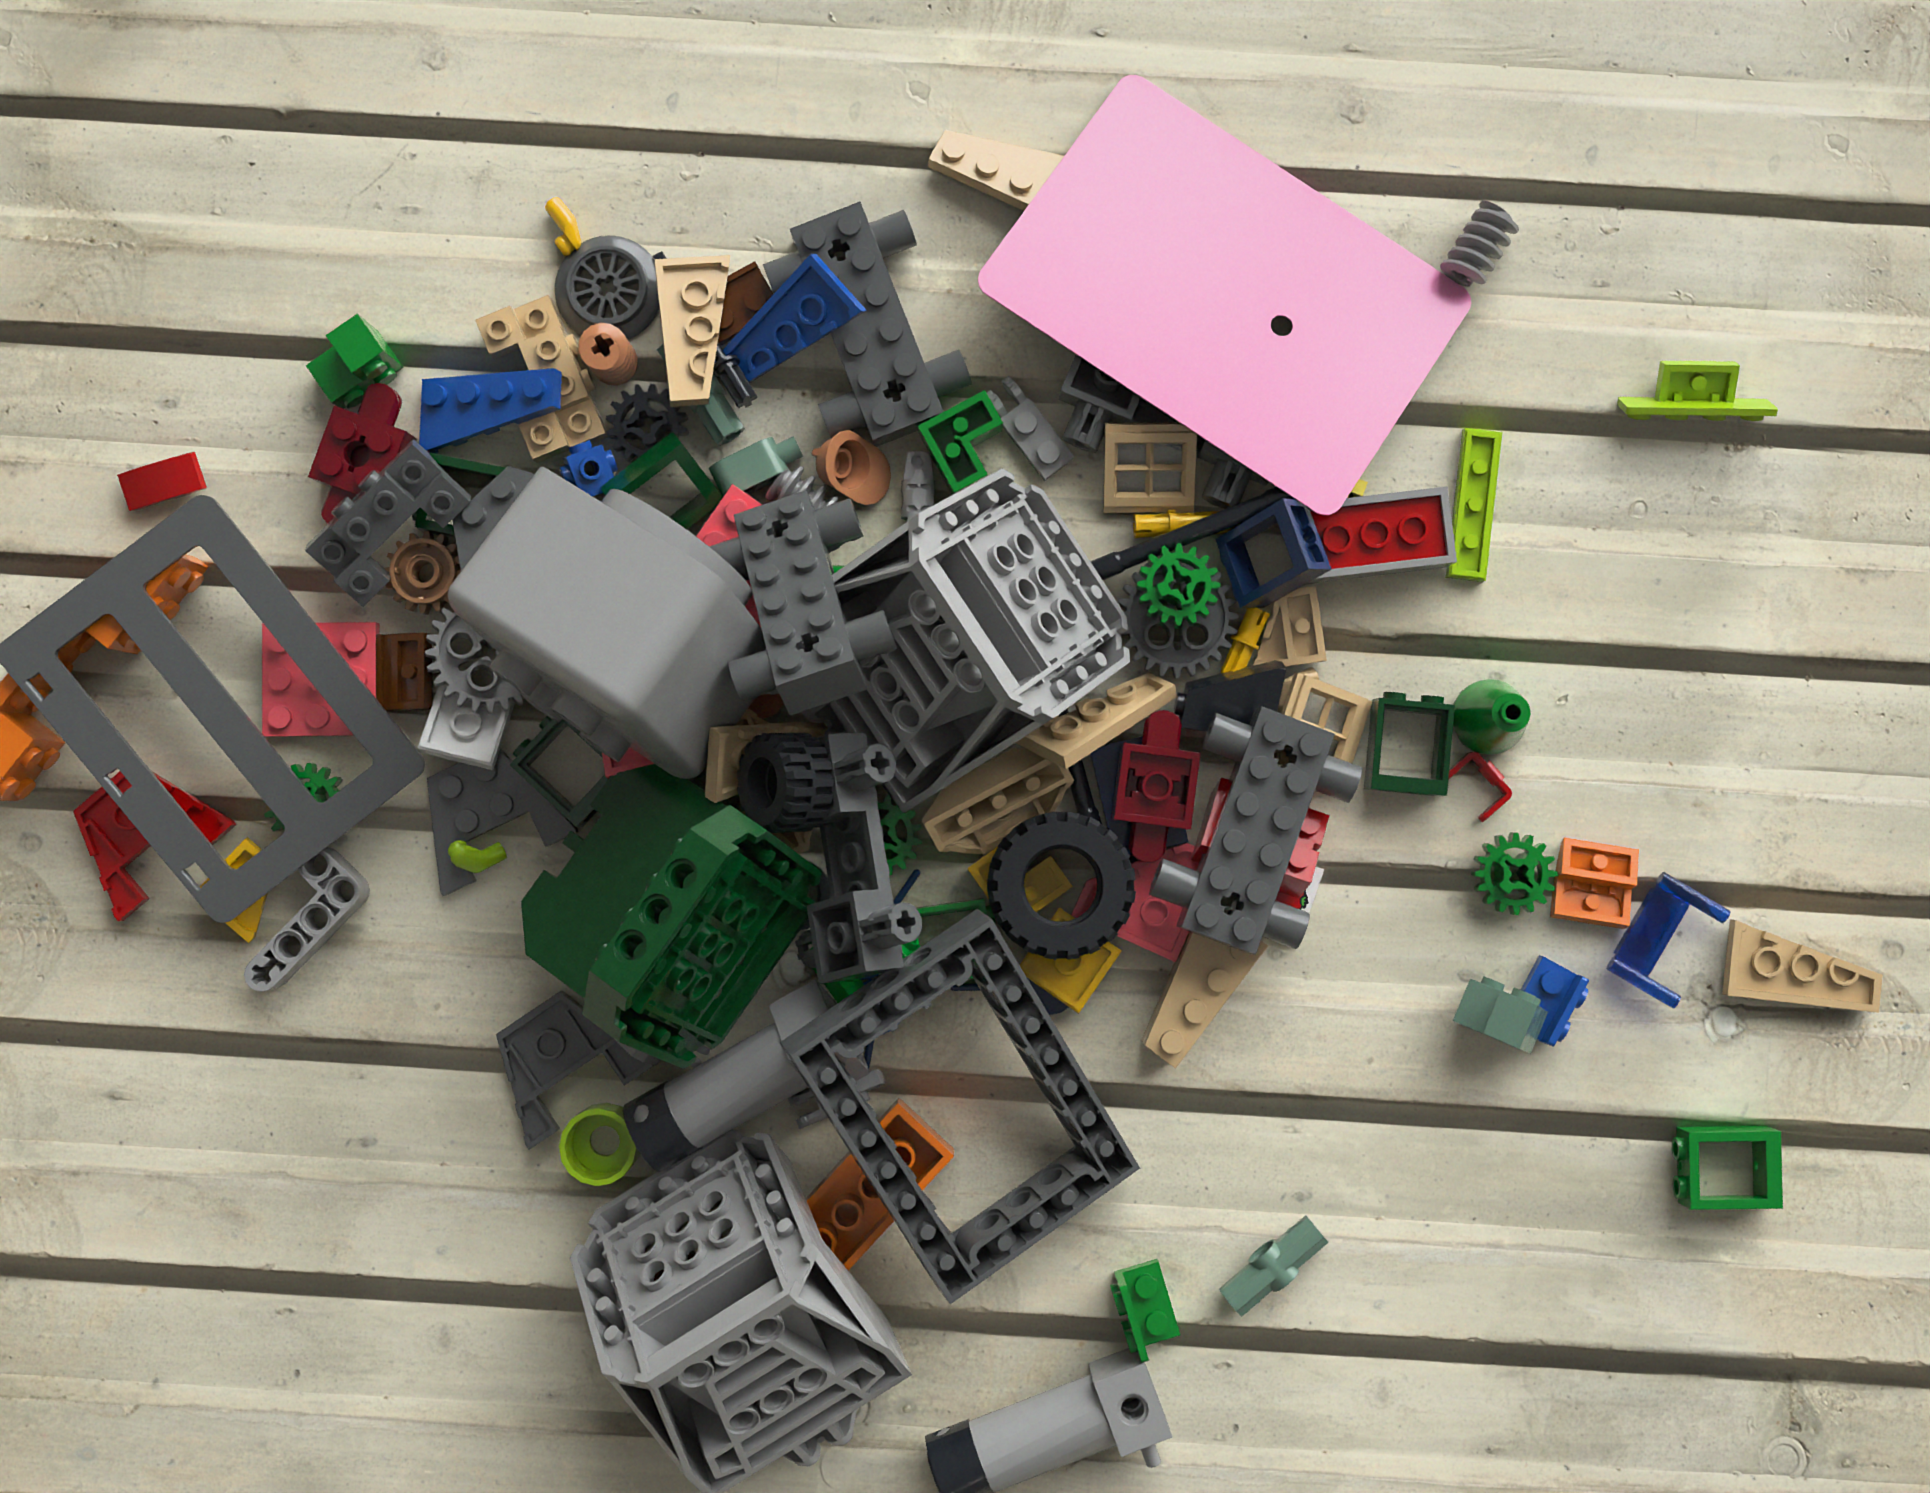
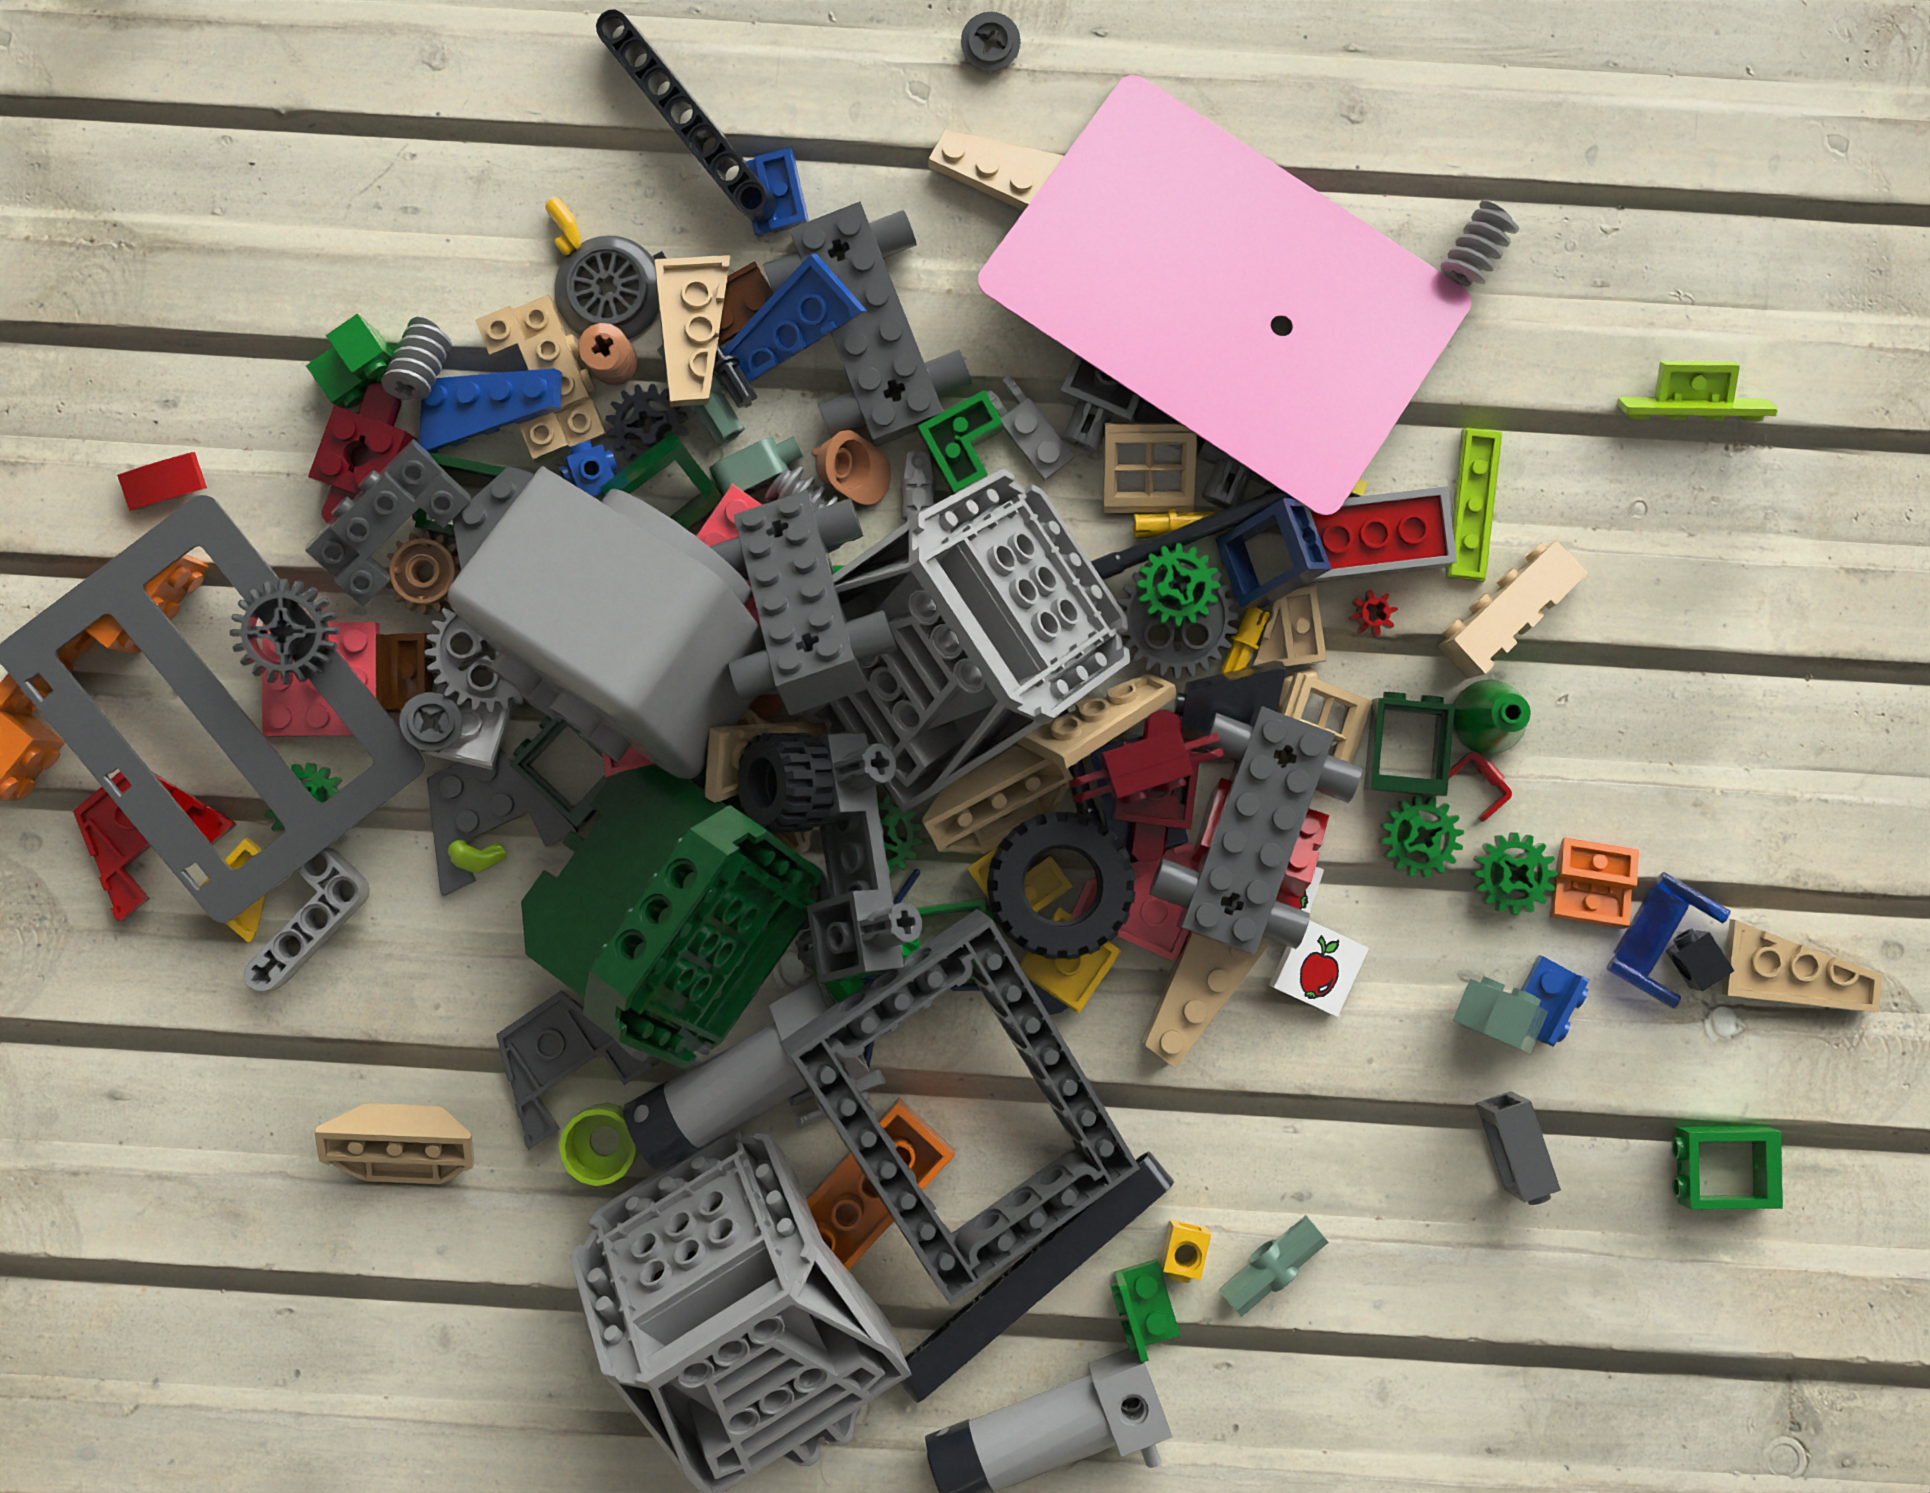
(283, 613): none -> dark grey gear
(396, 1144): none -> tan wedge
(416, 360): none -> light grey piece
(430, 706): none -> dark grey gear
(673, 104): none -> black beam
(781, 177): none -> blue plate
(984, 26): none -> dark grey gear
(1032, 1278): none -> black beam
(1146, 764): none -> dark red brick
(1180, 1234): none -> yellow brick
(1320, 968): none -> white tile
(1383, 612): none -> red gear
(1430, 851): none -> green gear
(1511, 609): none -> tan wedge
(1518, 1147): none -> dark grey window
(1699, 959): none -> black brick

